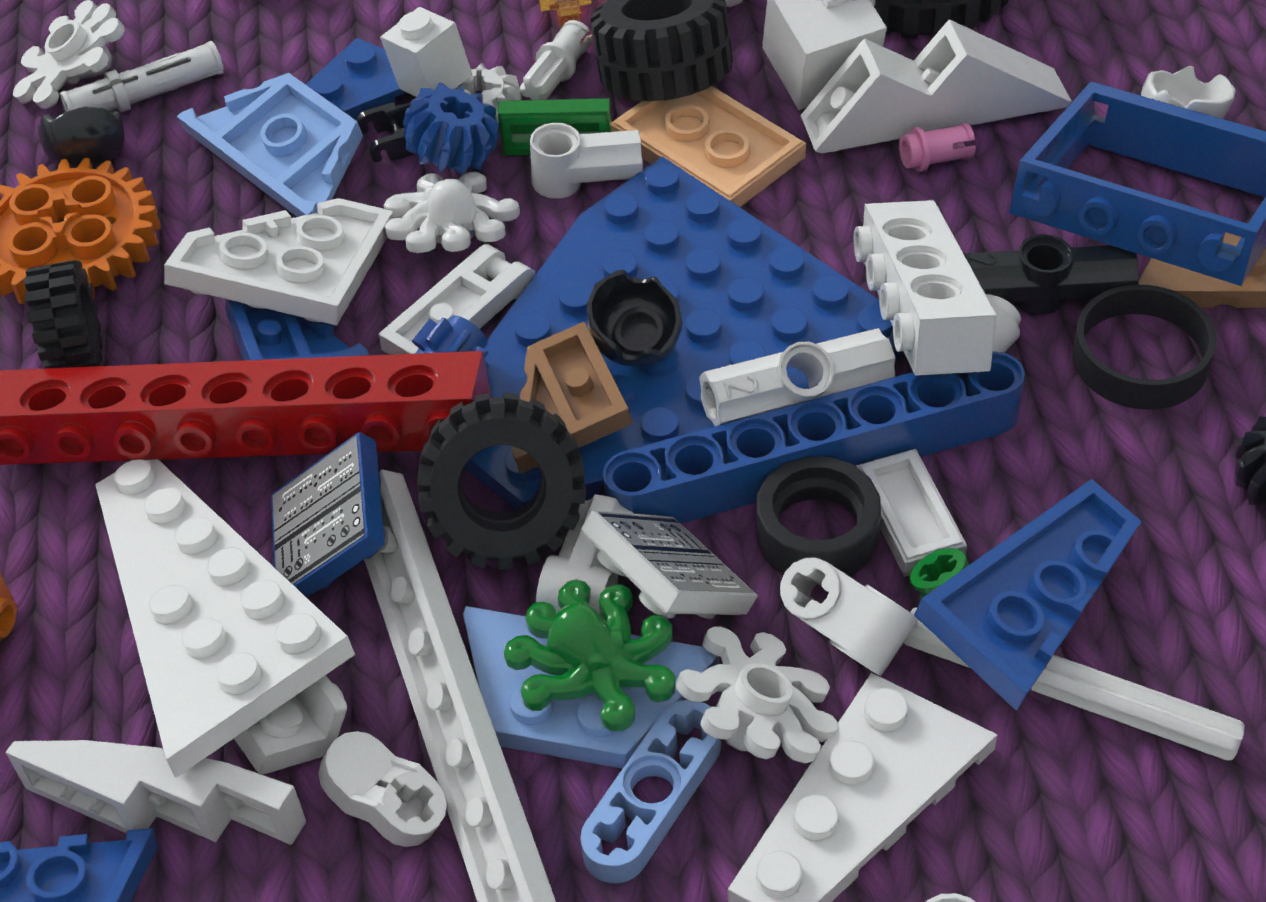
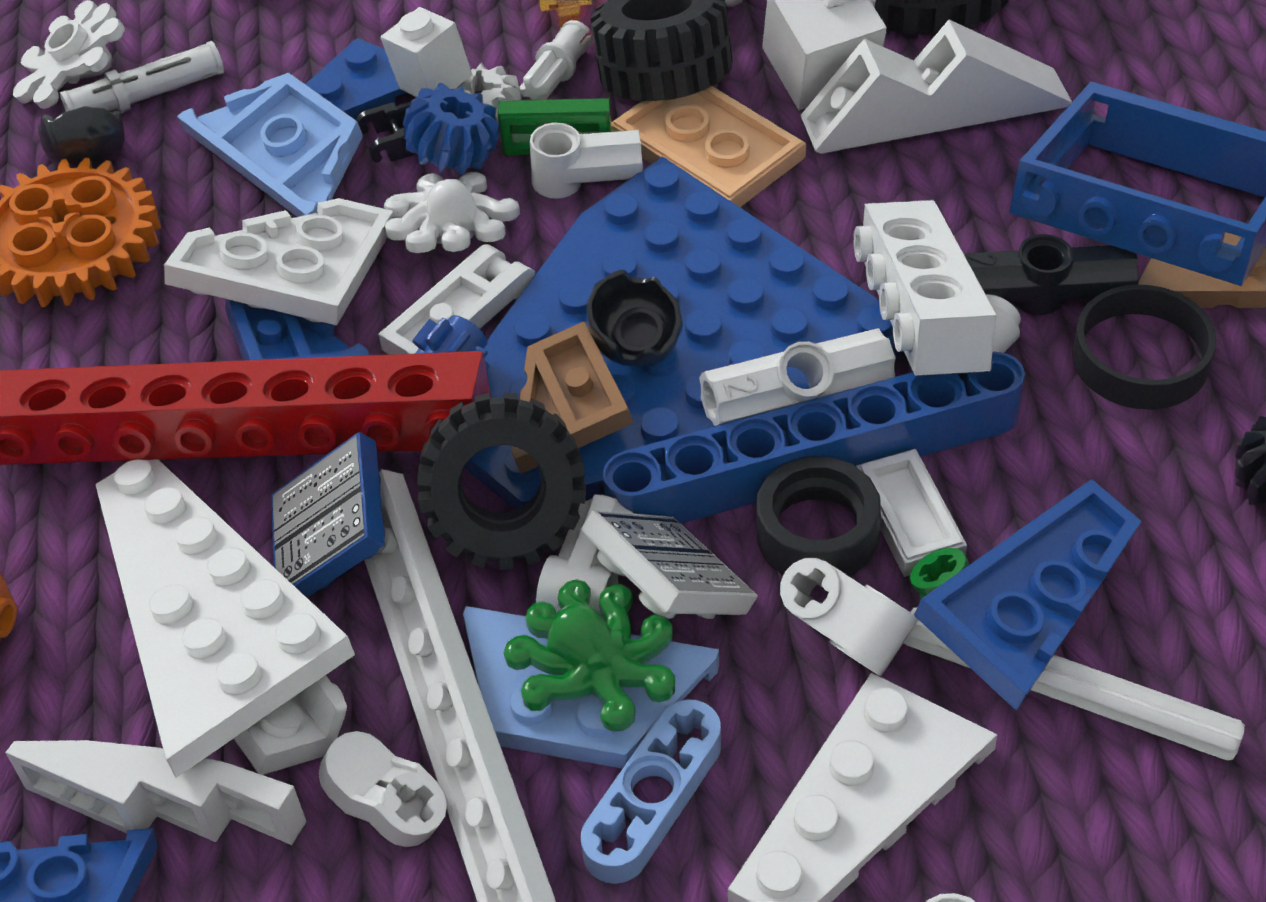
(63, 315): black tyre -> none
(759, 698): white animal -> none
(922, 148): bright pink pin -> none
(1188, 92): white hair -> none

